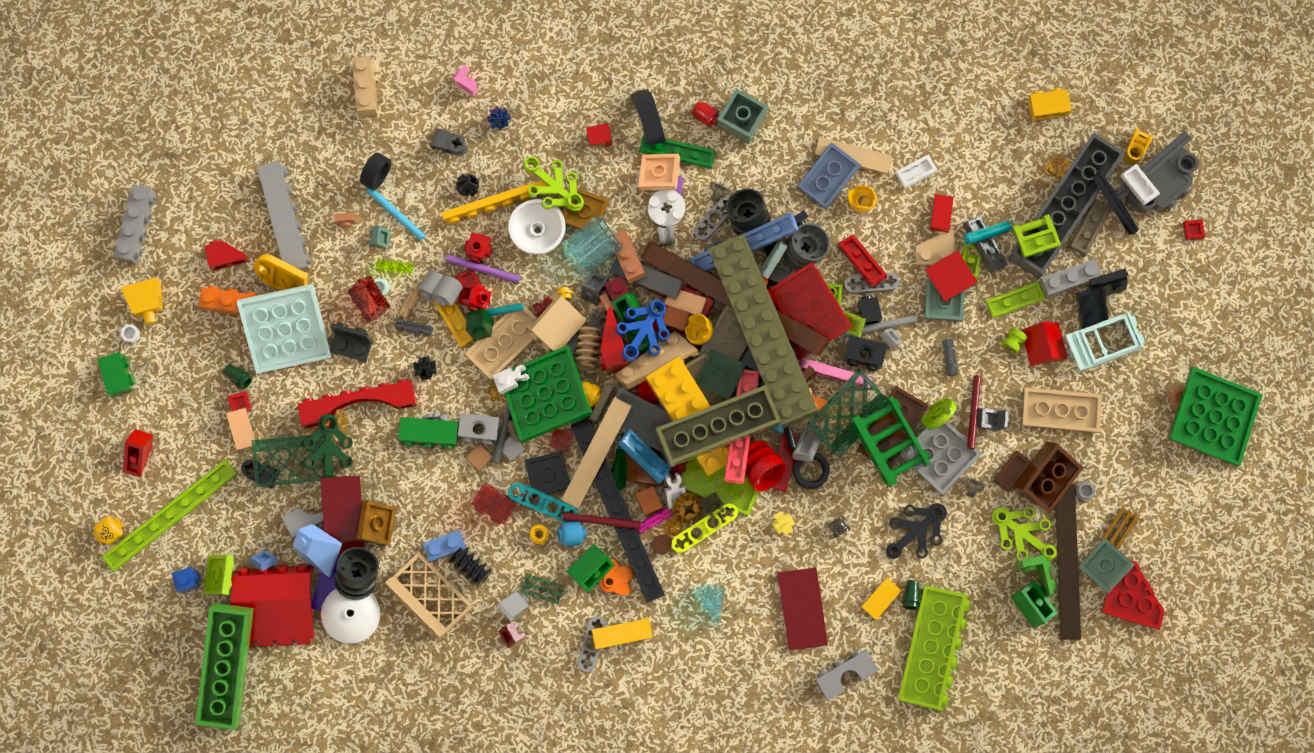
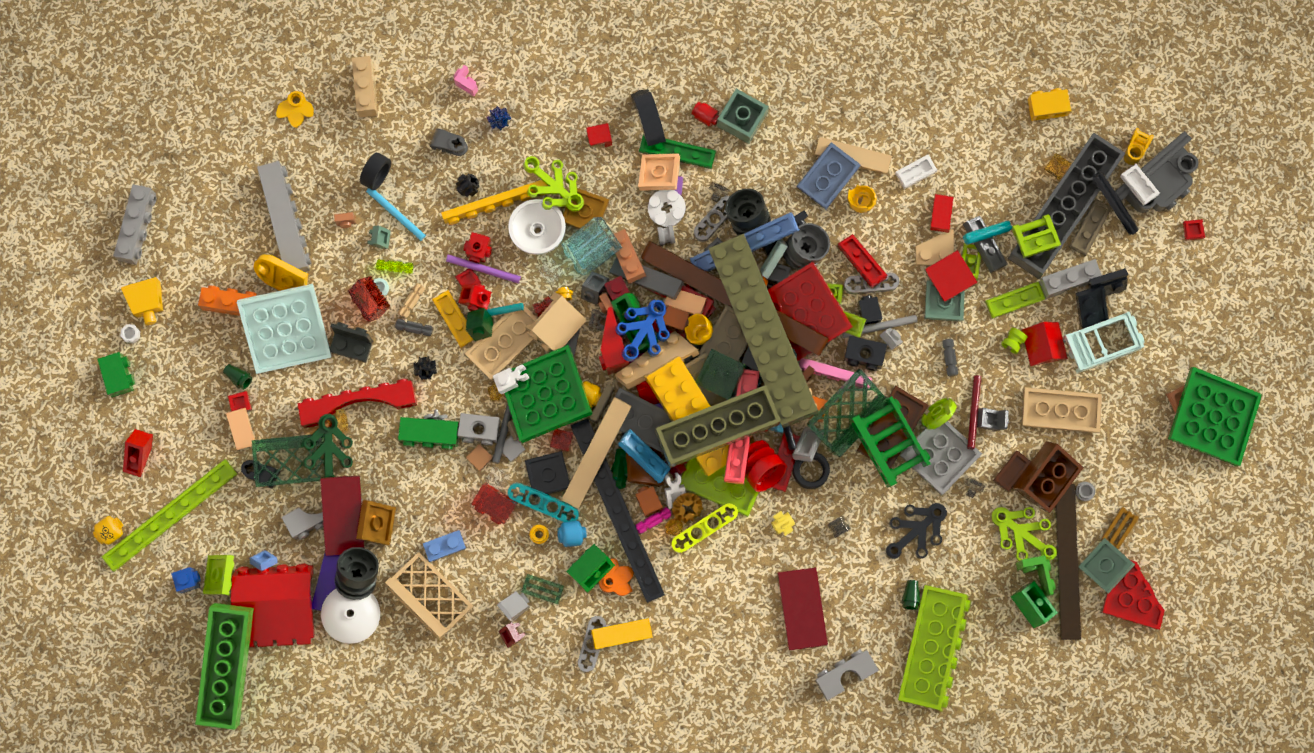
(222, 255): red slope -> none
(294, 111): none -> yellow plate
(317, 548): light blue slope -> none
(440, 288): light grey brick -> none
(470, 566): black piece -> none
(587, 347): tan piece -> none
(601, 520): dark red bar -> none
(661, 544): reddish brown tile -> none
(710, 601): clear light blue slope -> none
(712, 503): clear smoke tile -> none
(881, 599): yellow tile -> none

